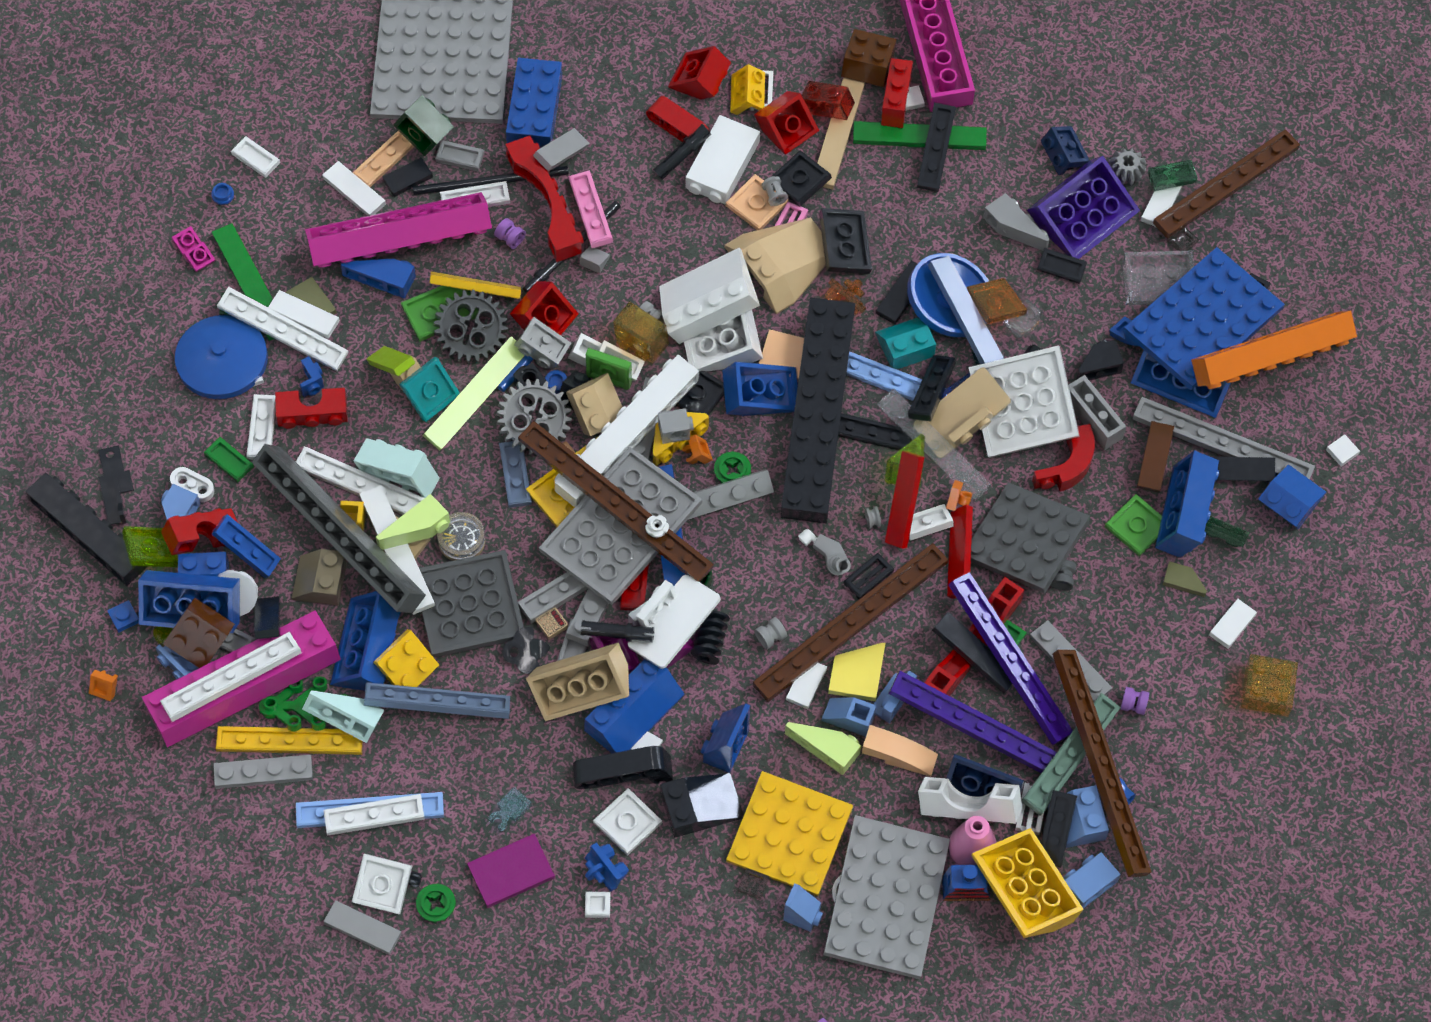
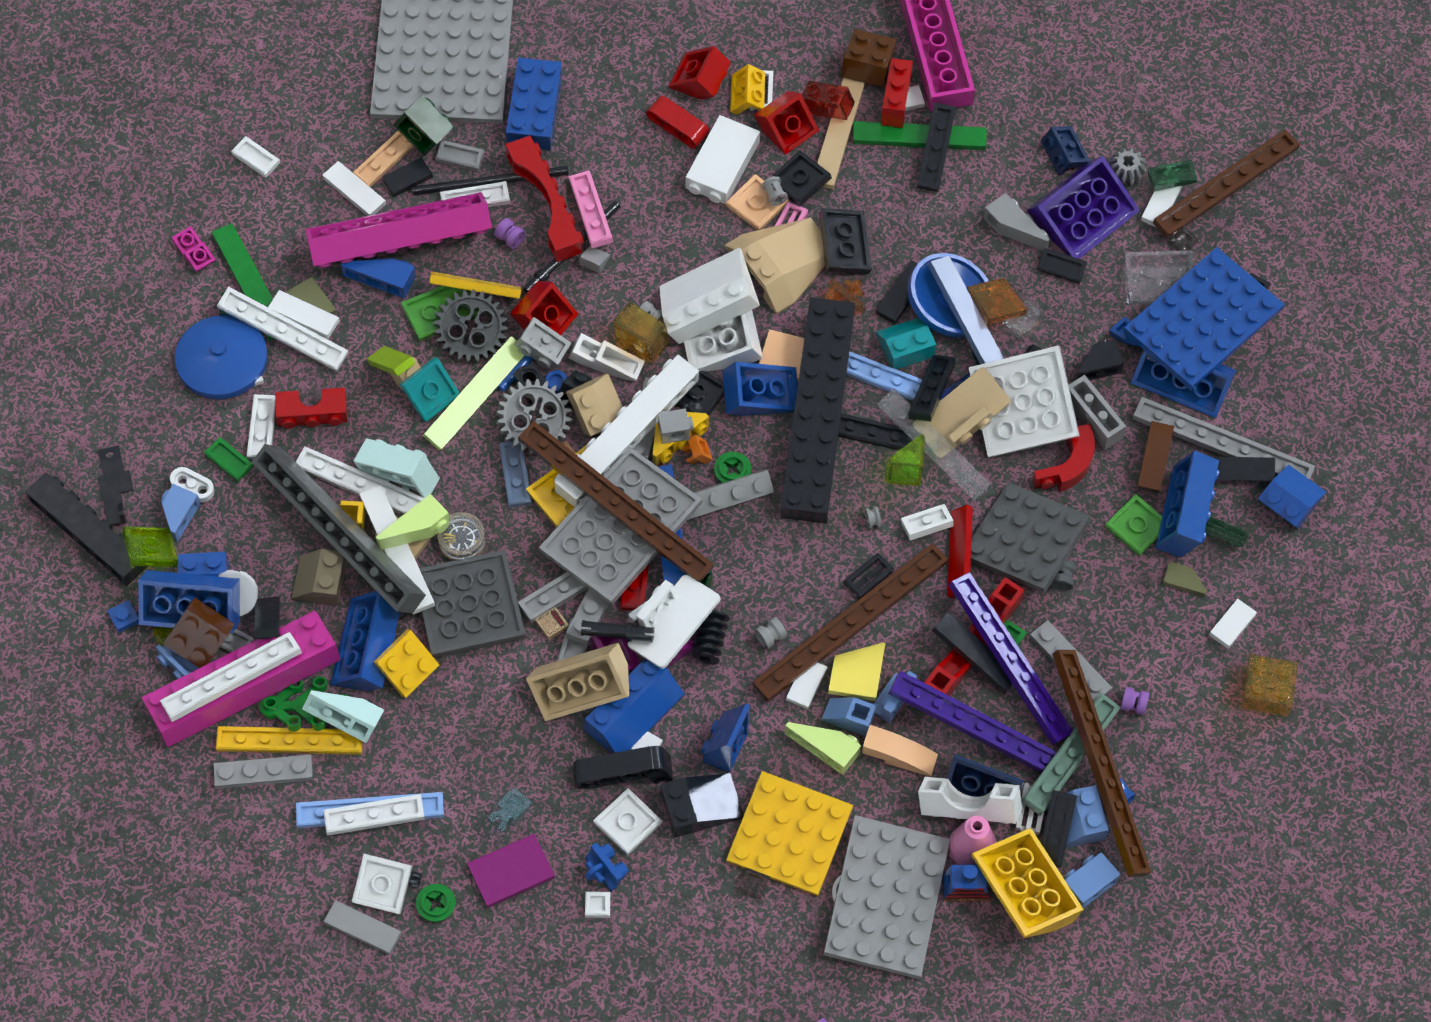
(103, 685): orange tile -> none
(183, 531): red arch -> none
(222, 194): blue plate -> none
(246, 546): blue plate -> none
(313, 372): blue bracket -> none
(437, 700): sand blue tile -> none
(529, 650): black plate -> none
(561, 149): light grey tile -> none
(601, 363): bright green tile -> none
(654, 531): white plate -> none
(682, 151): black pin -> none
(802, 909): medium blue slope -> none
(834, 555): light grey arm -> none
(904, 499): red tile -> none
(958, 496): orange tile -> none
(1274, 348): orange brick -> none
(1342, 450): white tile -> none

